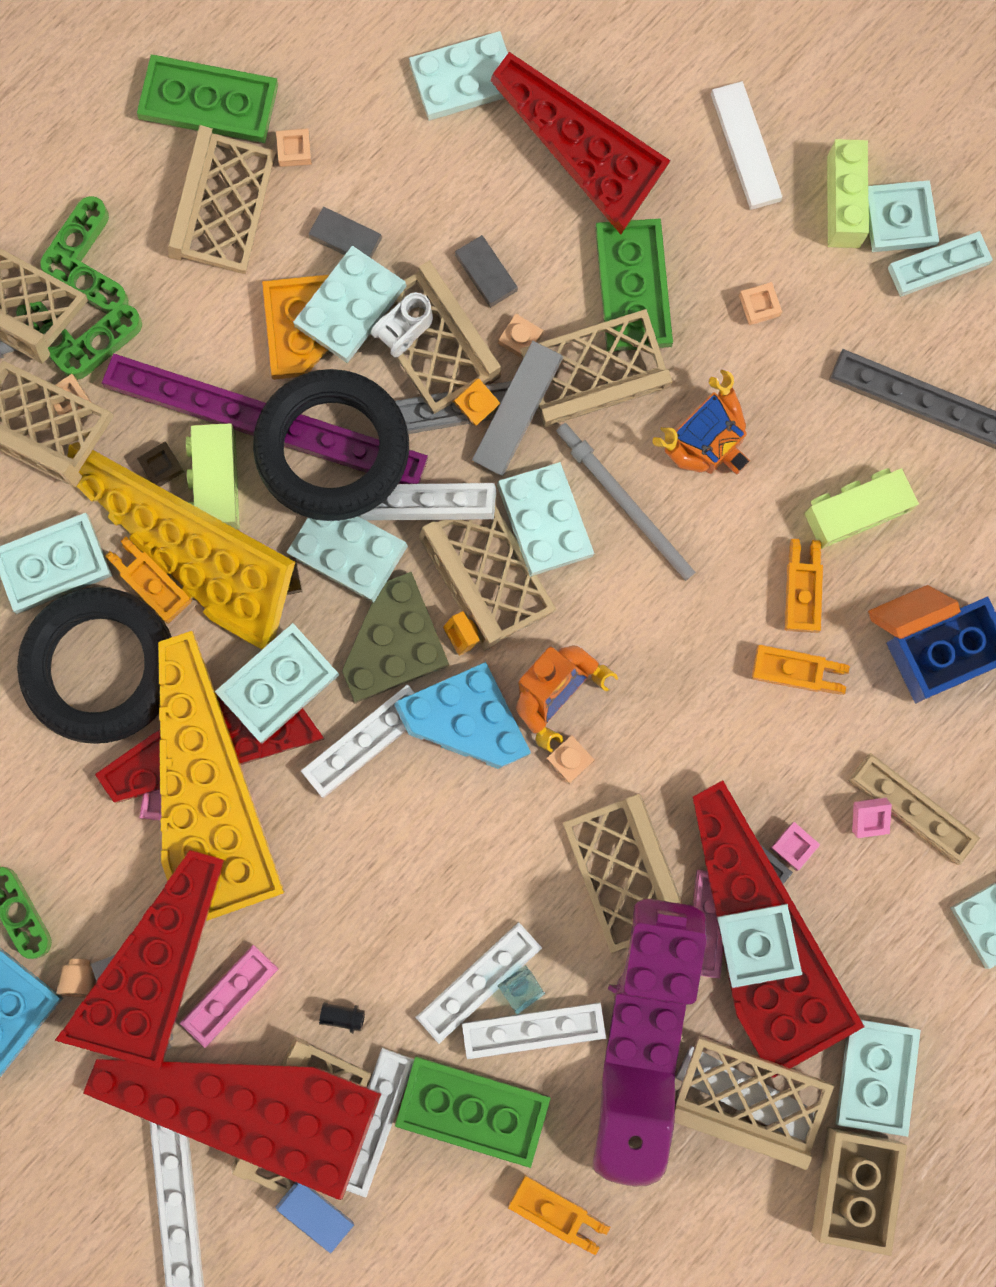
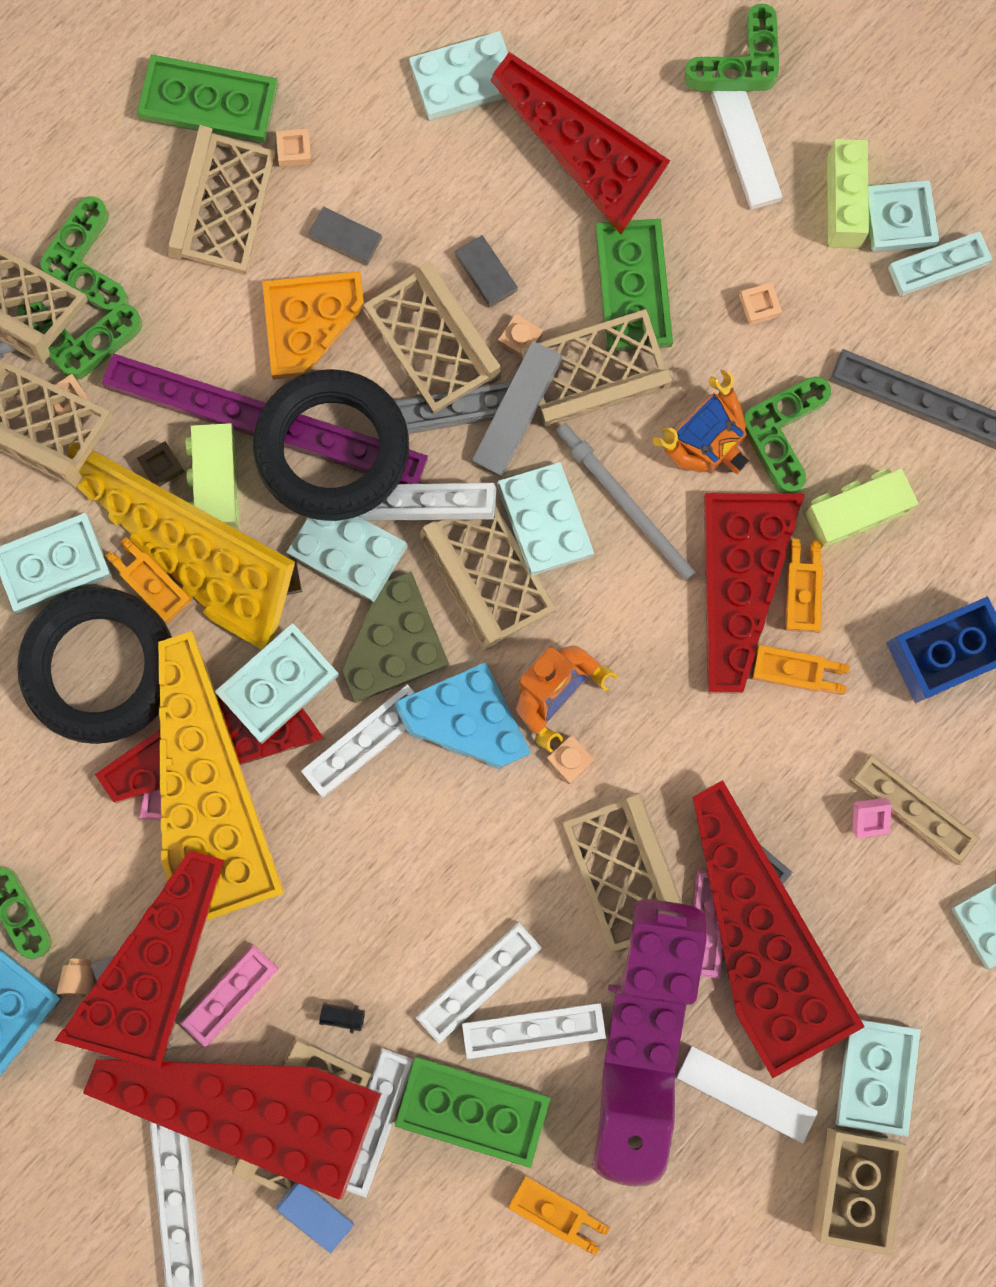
(349, 304): light aqua plate -> none
(398, 328): white piece -> none
(461, 633): light orange plate -> none
(476, 402): light orange plate -> none
(521, 989): clear light blue plate -> none
(741, 1131): tan fence -> none
(743, 564): none -> red wing
(754, 61): none -> bright green beam
(759, 945): light aqua plate -> none
(772, 432): none -> bright green beam
(795, 846): bright pink plate -> none
(914, 611): orange tile -> none

